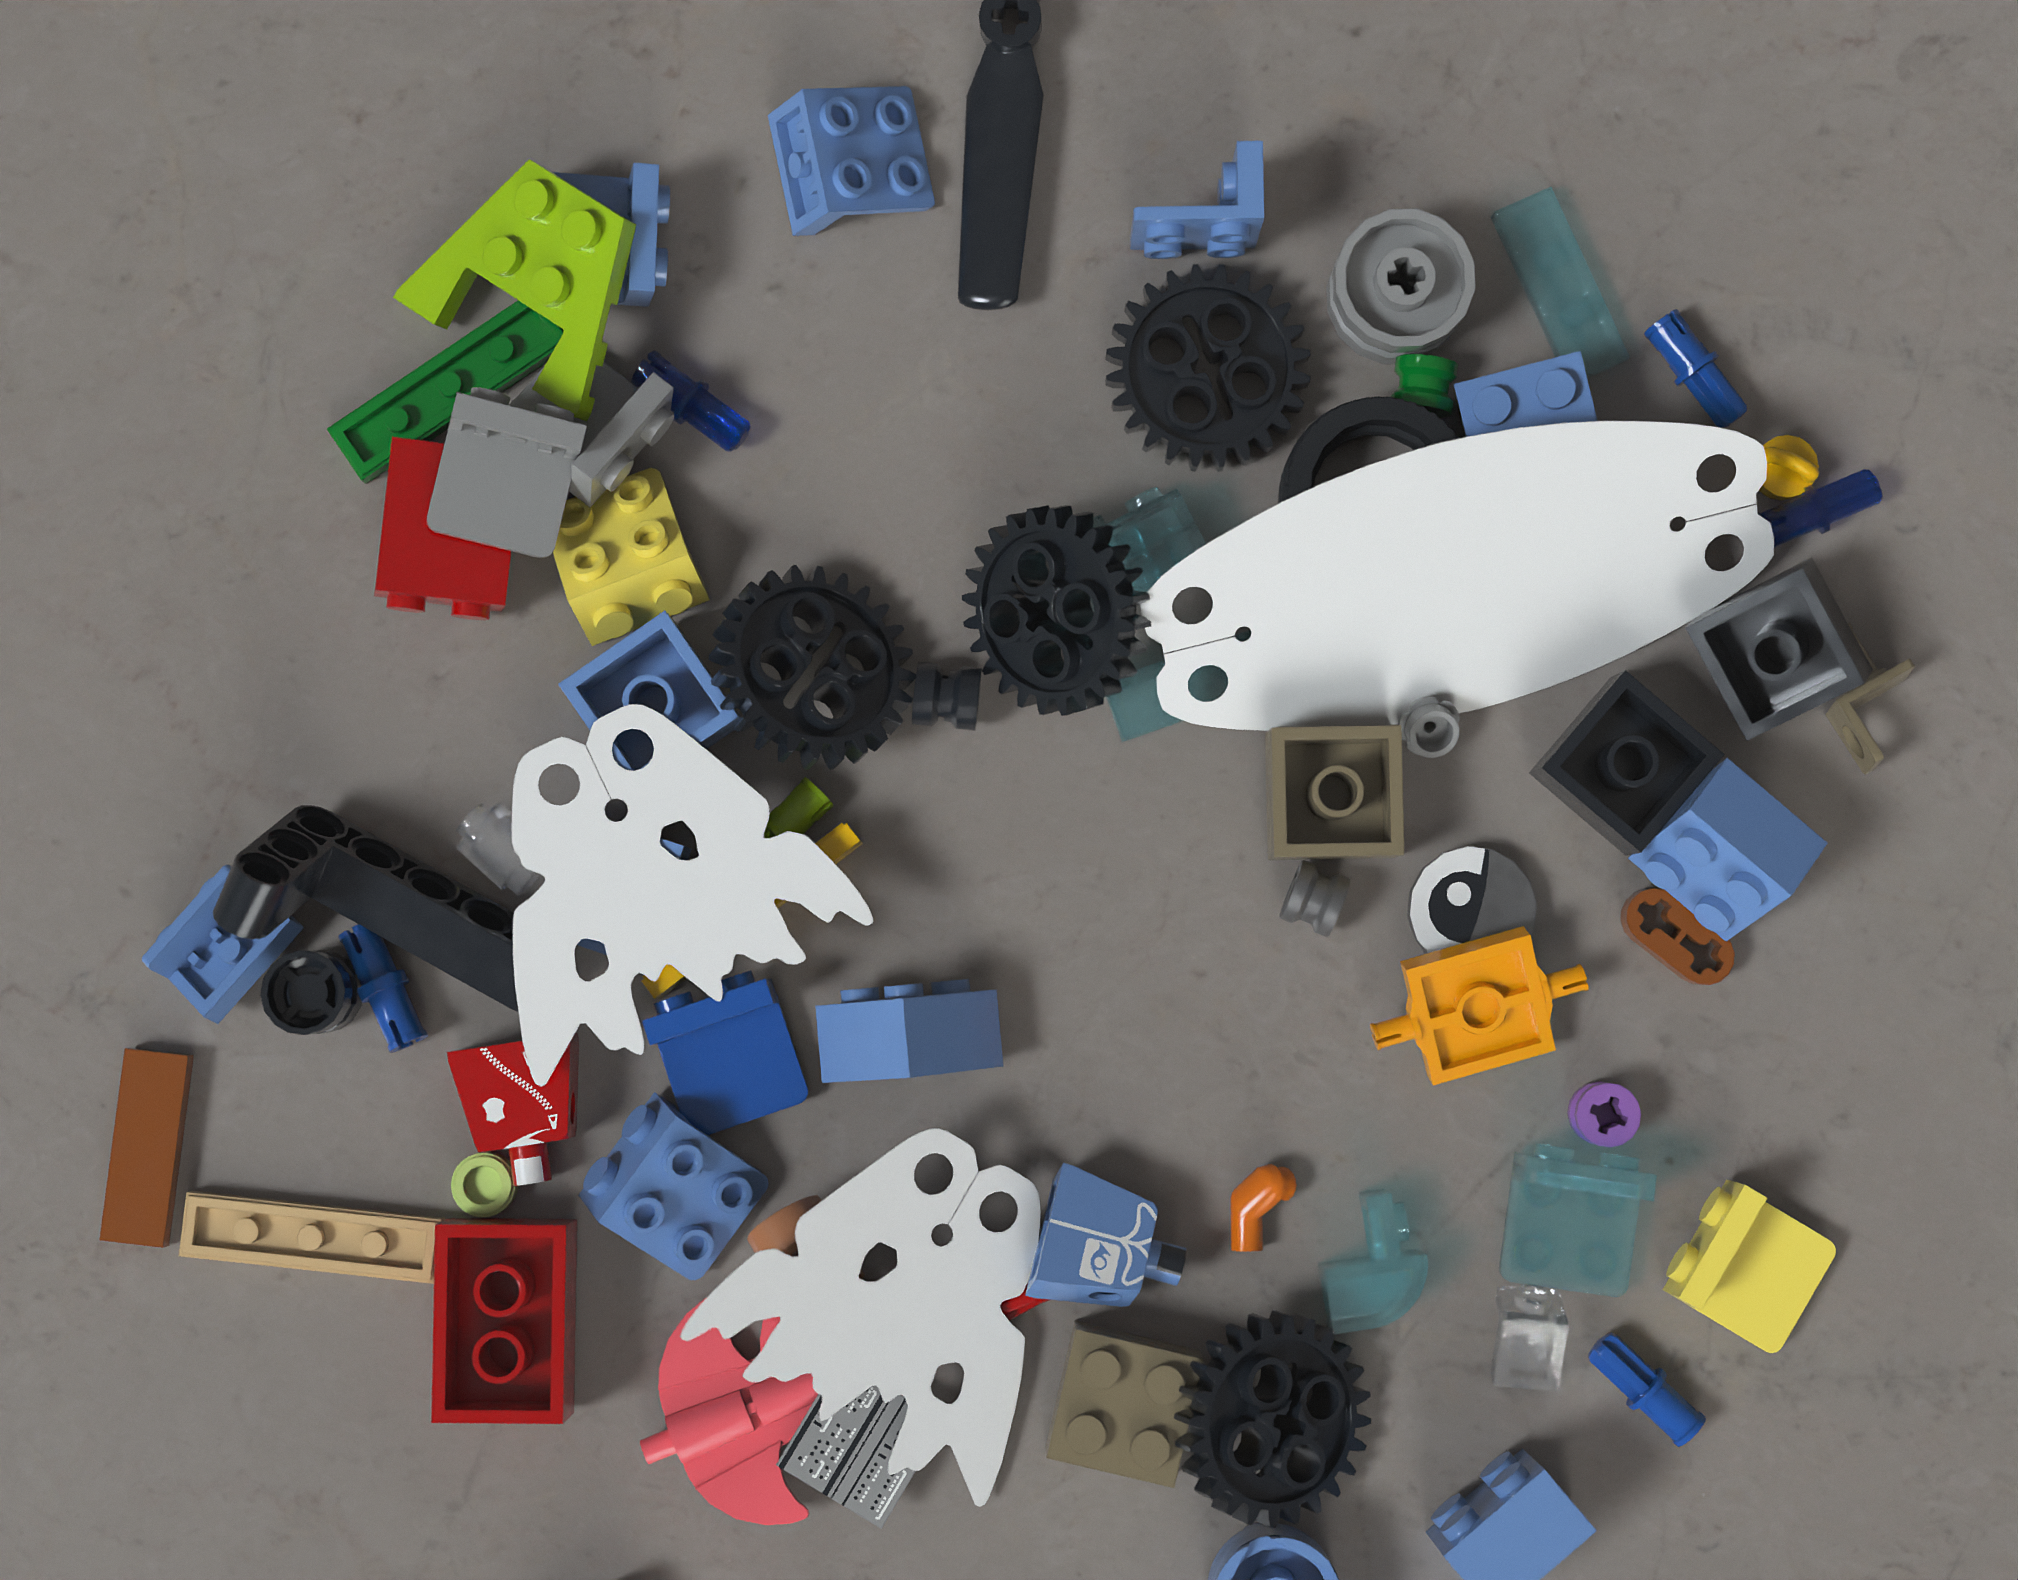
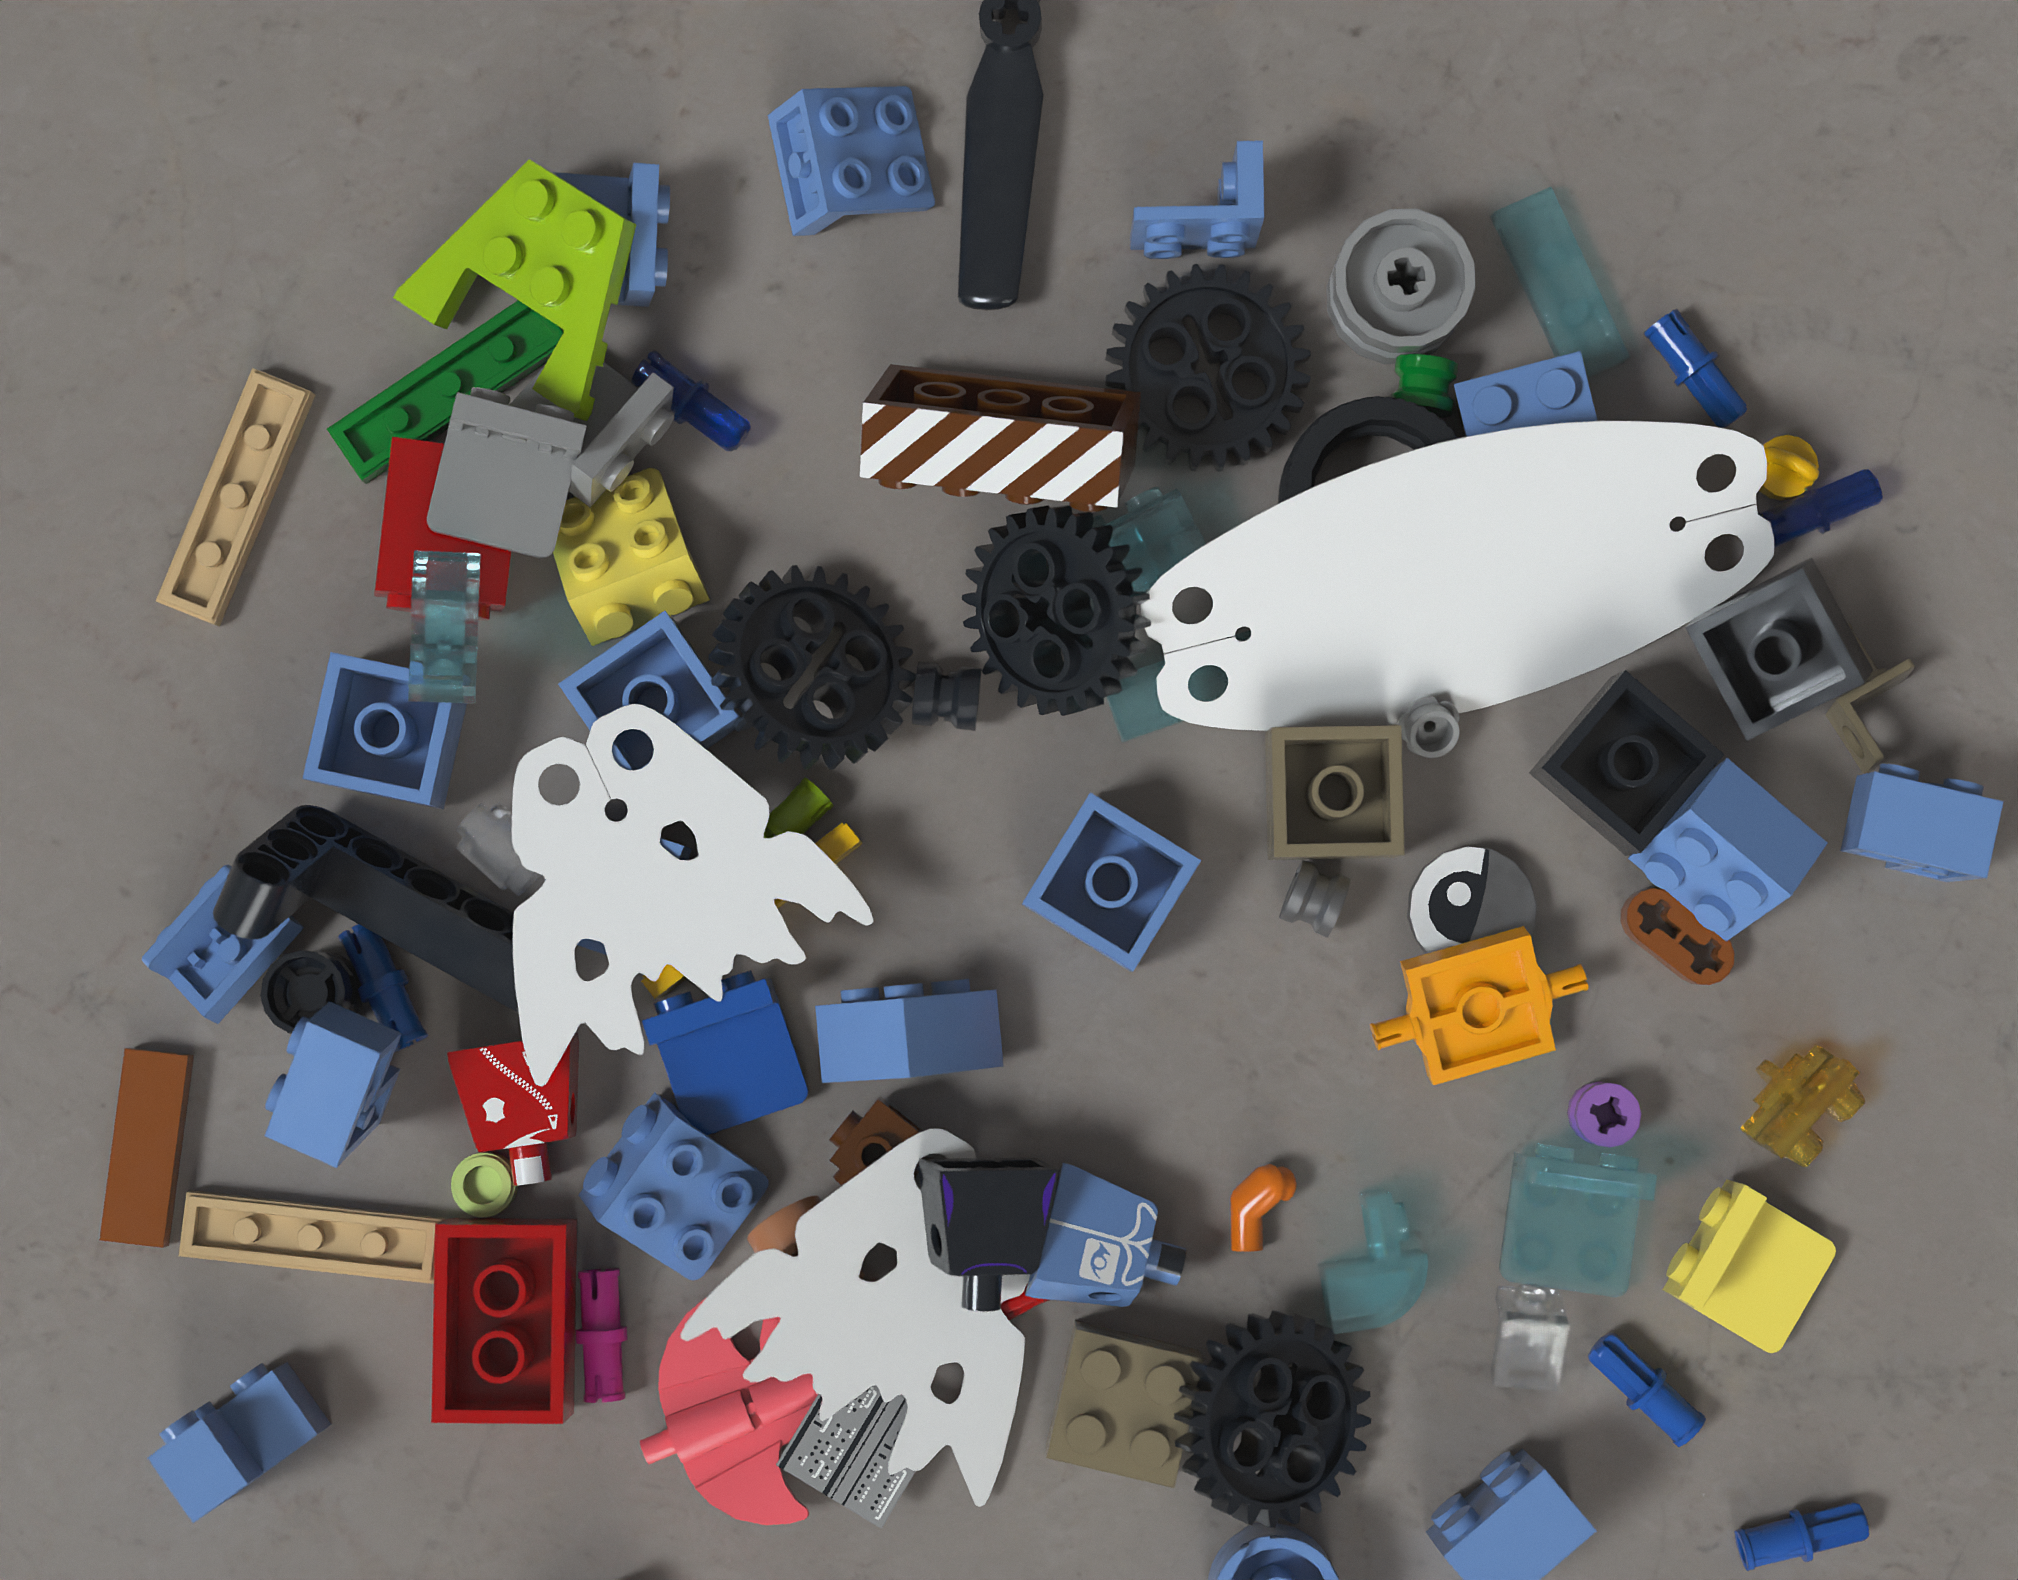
(223, 1450): none -> medium blue brick
(235, 497): none -> tan tile
(333, 1084): none -> medium blue brick
(377, 739): none -> medium blue brick
(444, 627): none -> clear light blue brick
(601, 1335): none -> dark pink pin
(880, 1125): none -> reddish brown brick
(986, 1220): none -> black torso
(1000, 437): none -> reddish brown brick
(1111, 882): none -> medium blue brick
(1797, 1099): none -> clear yellow hips
(1802, 1535): none -> blue axle
(1921, 826): none -> medium blue brick

